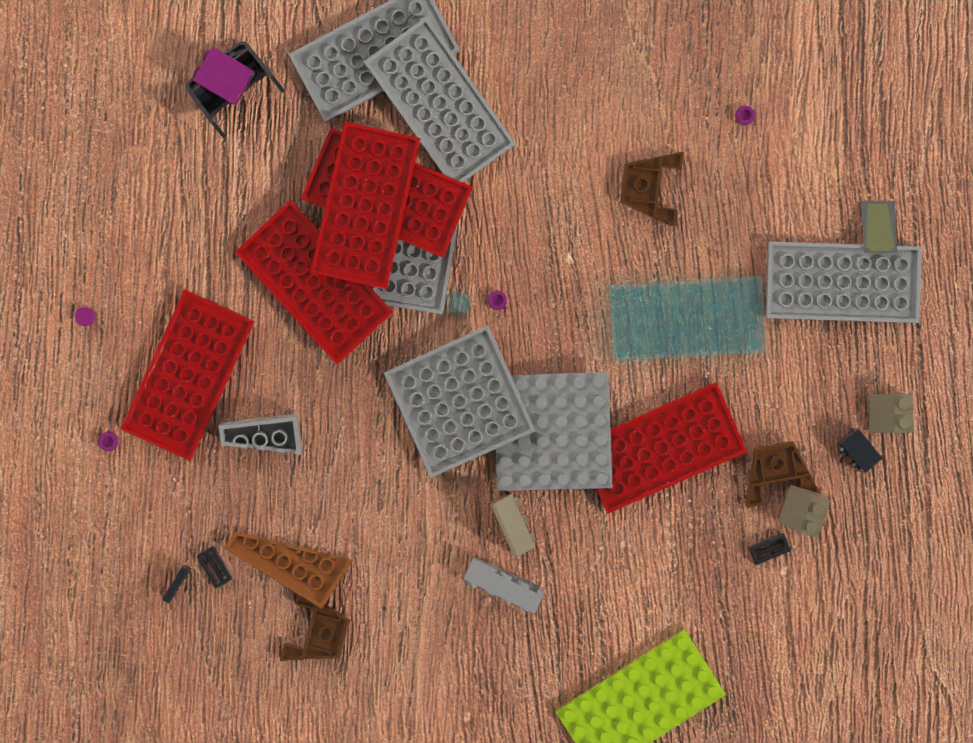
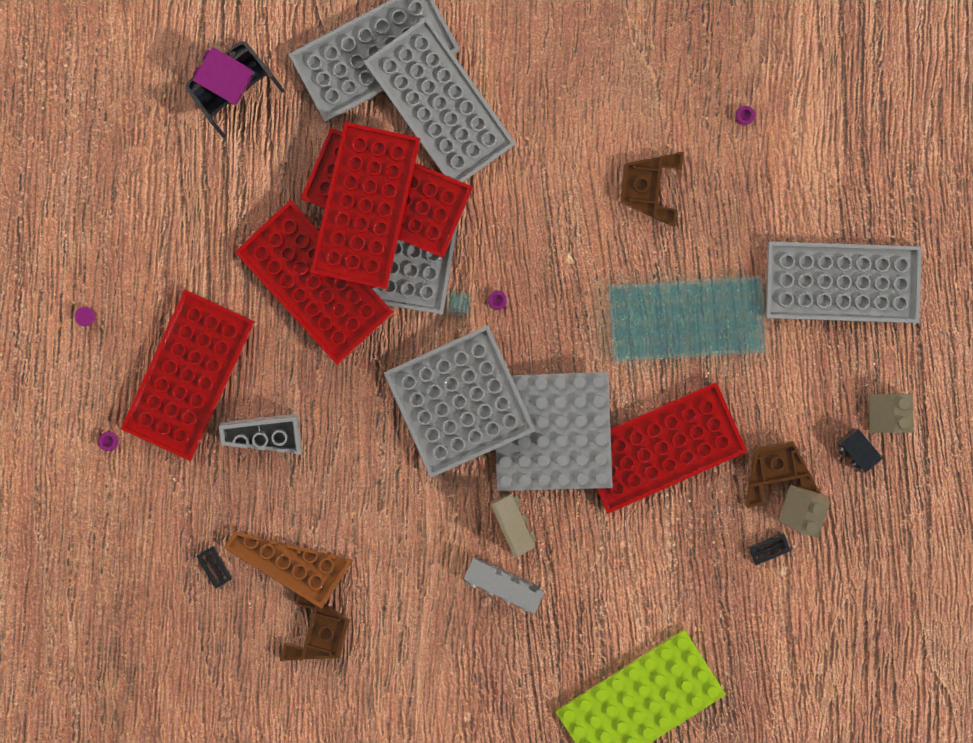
(176, 584): black tile -> none
(879, 227): olive sticker -> none

